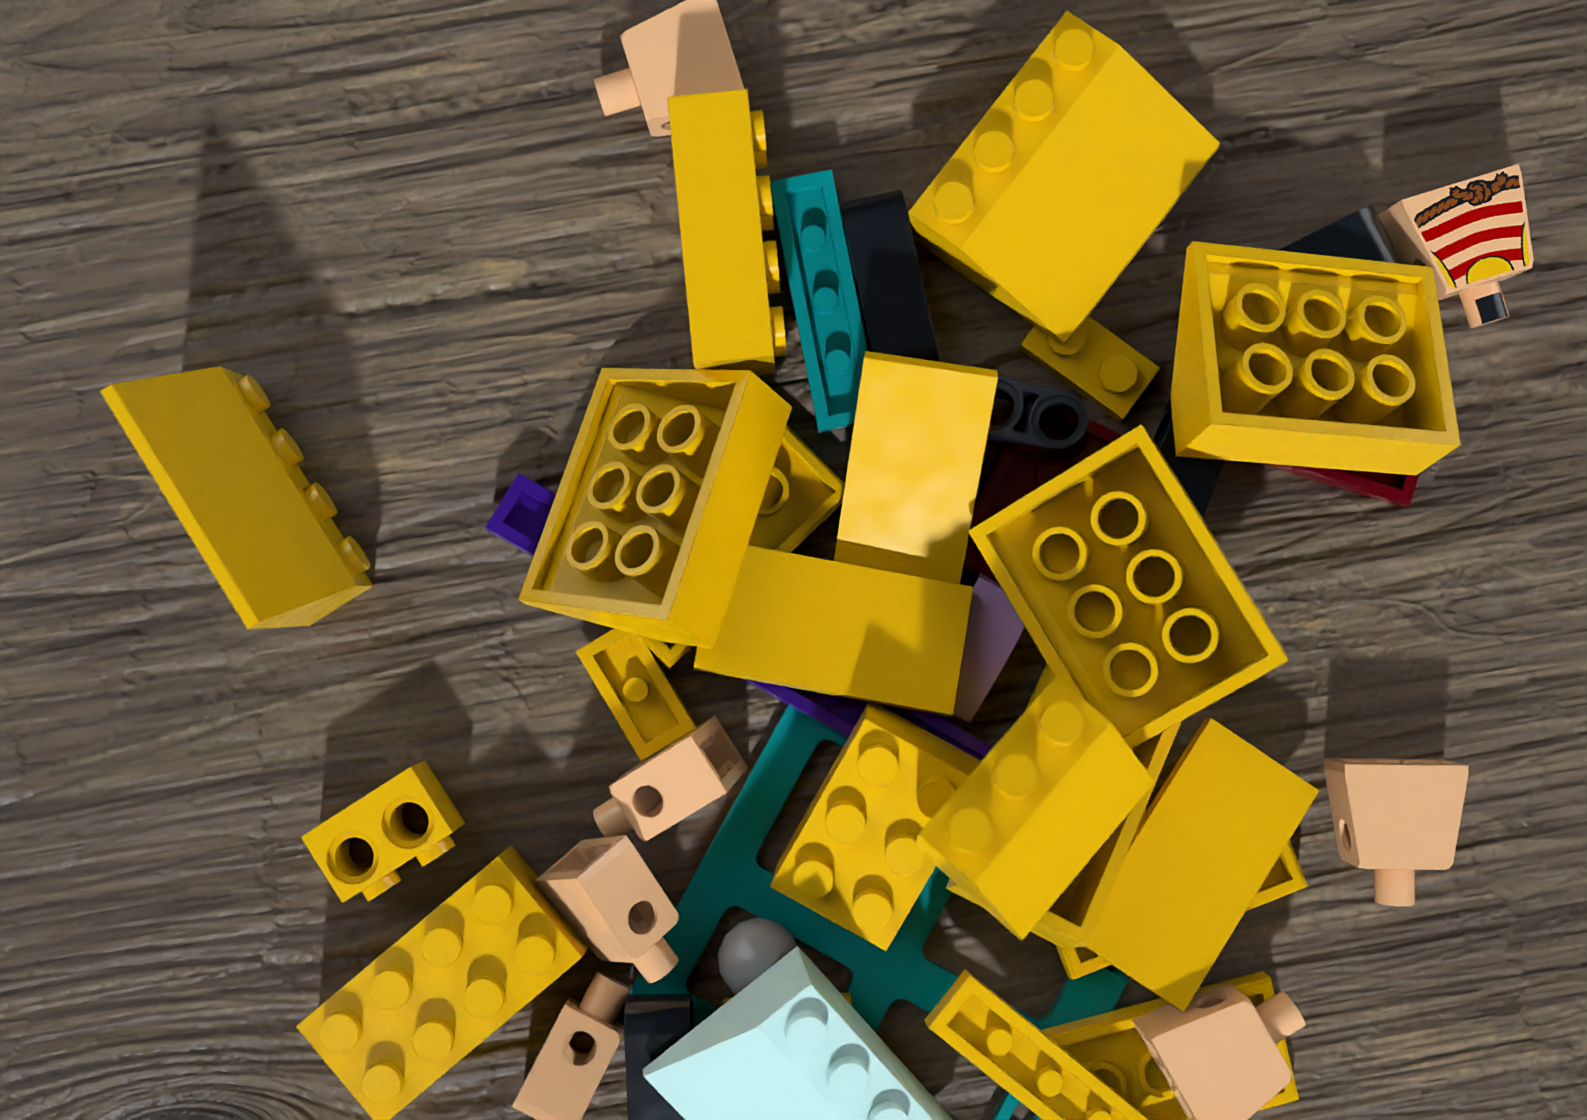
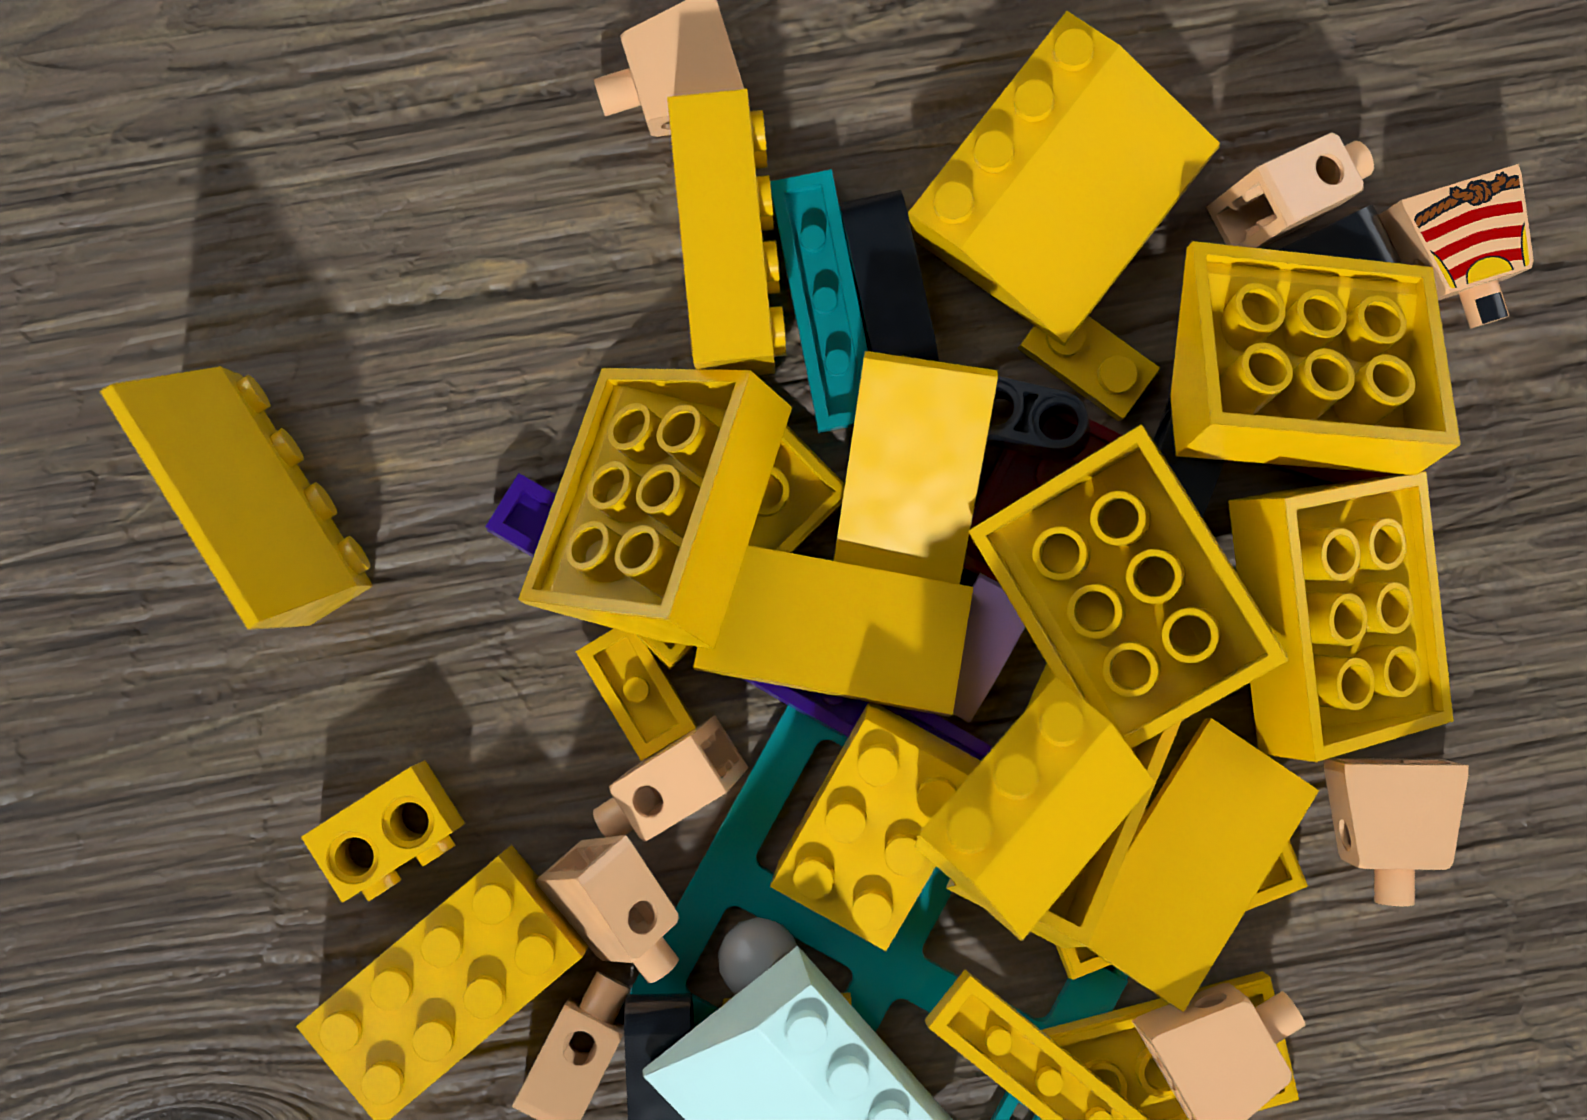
(1291, 191): none -> light nougat torso
(1355, 606): none -> yellow slope

